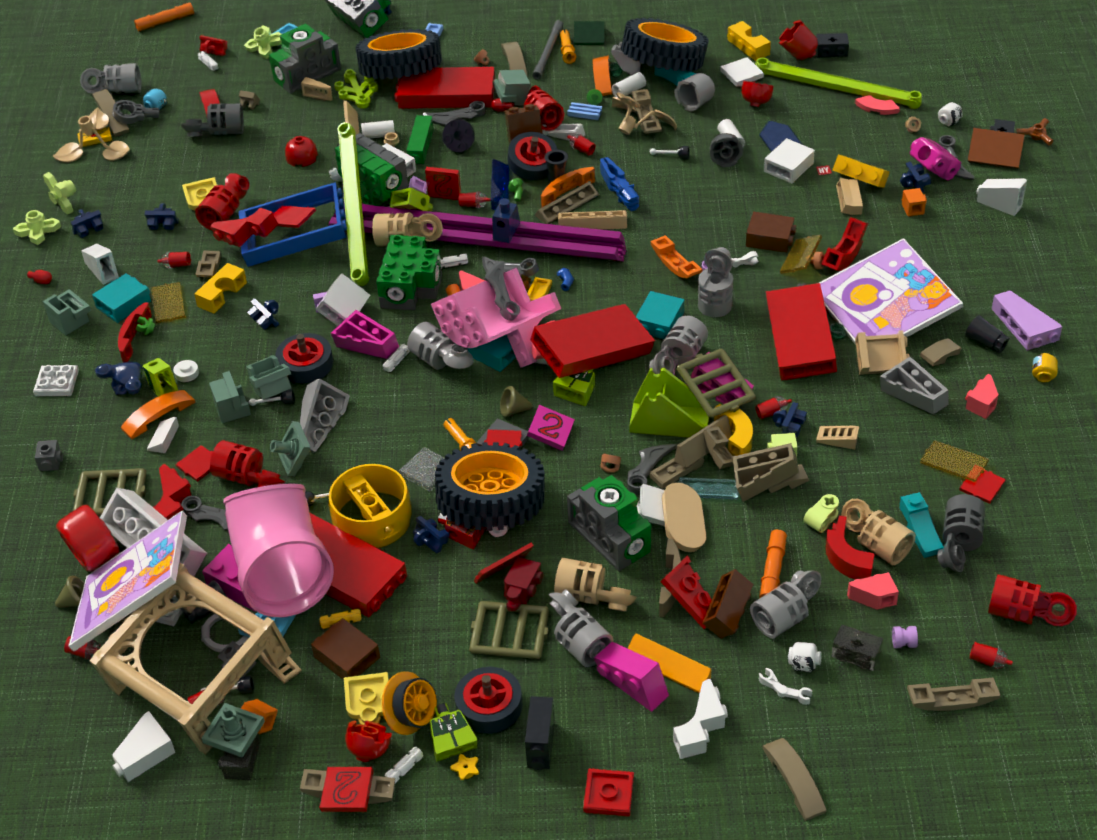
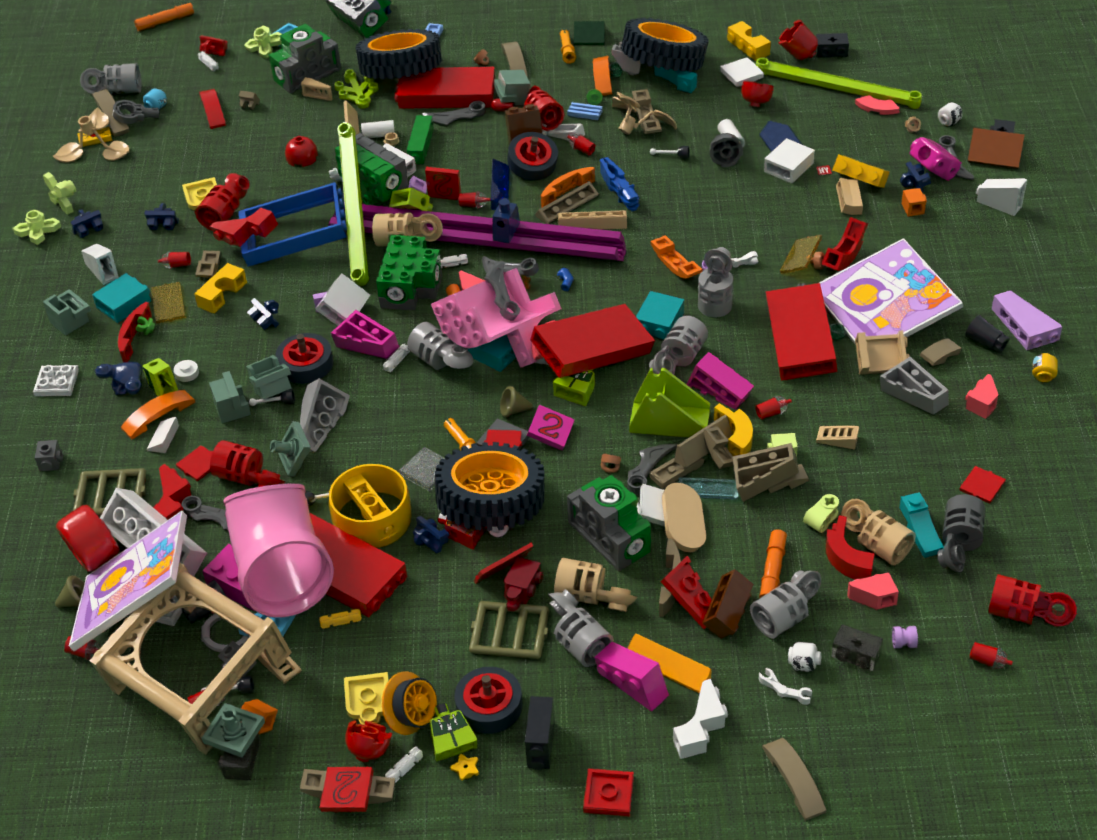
(40, 276): red cylinder -> none
(142, 748): white slope -> none
(217, 119): dark grey cylinder -> none
(293, 216): piece -> none
(345, 650): reddish brown brick -> none
(458, 135): black plate -> none
(516, 186): bright green plate -> none
(539, 69): dark grey piece -> none
(539, 288): yellow tile -> none
(556, 164): black plant -> none
(629, 84): white pin -> none
(694, 91): light grey cylinder -> none
(729, 367): olive bar -> none
(770, 232): reddish brown brick -> none
(787, 420): dark blue hips -> none
(954, 461): clear yellow piece -> none
(954, 697): dark tan slope -> none
(1037, 132): dark orange piece -> none

